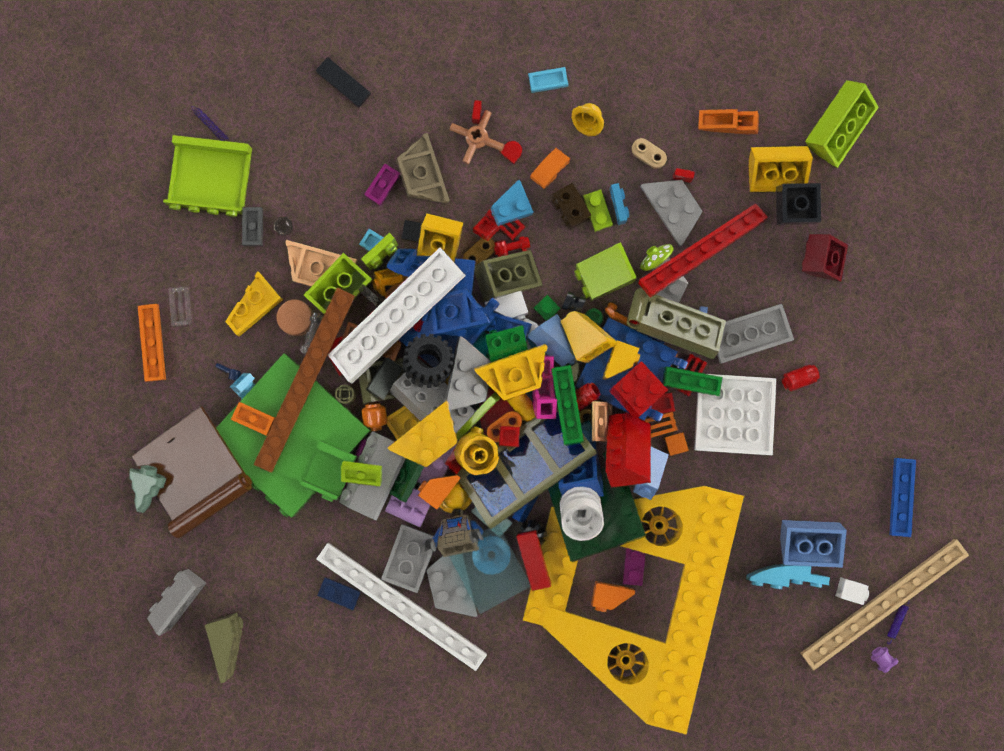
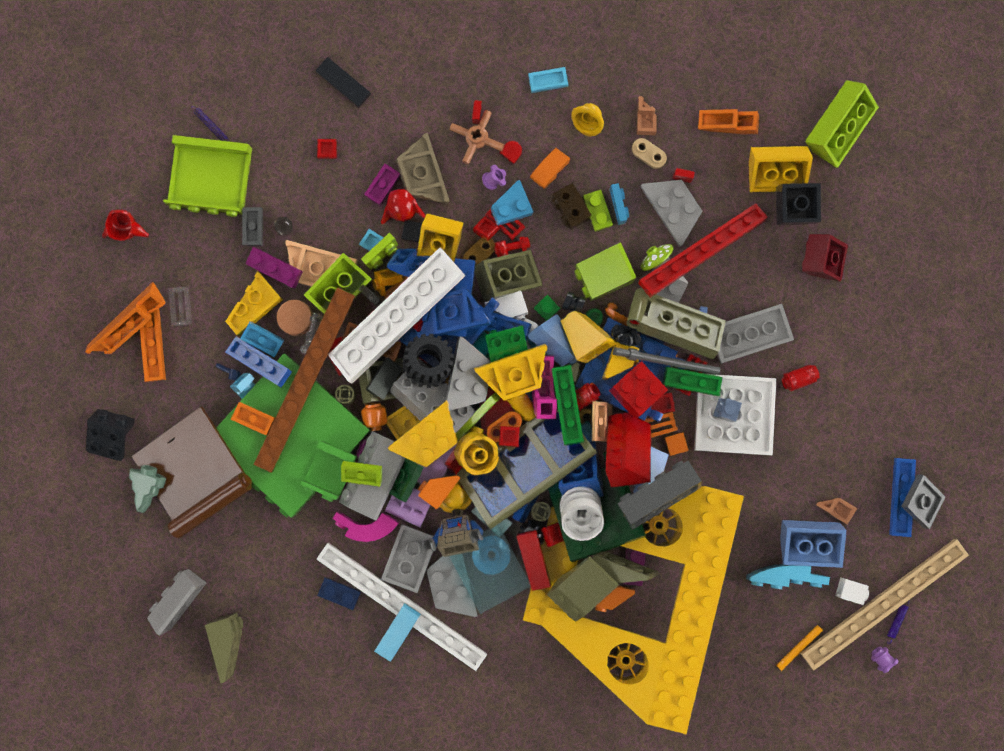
(107, 434): none -> black bracket
(122, 226): none -> red piece
(128, 321): none -> orange wedge
(258, 362): none -> plate
(262, 339): none -> dark azure plate
(274, 267): none -> magenta plate
(326, 148): none -> red tile
(366, 532): none -> dark pink arch
(397, 632): none -> medium azure tile
(401, 206): none -> red piece
(494, 177): none -> medium lavender brick
(540, 511): none -> olive wheel
(552, 534): none -> red tile
(582, 589): none -> olive slope
(622, 569): none -> olive slope
(626, 335): none -> black gear
(634, 354): none -> dark grey bar
(645, 118): none -> nougat slope
(660, 494): none -> dark grey slope
(727, 409): none -> sand blue brick
(799, 647): none -> light orange bar
(838, 509): none -> nougat slope
(923, 501): none -> dark grey plate

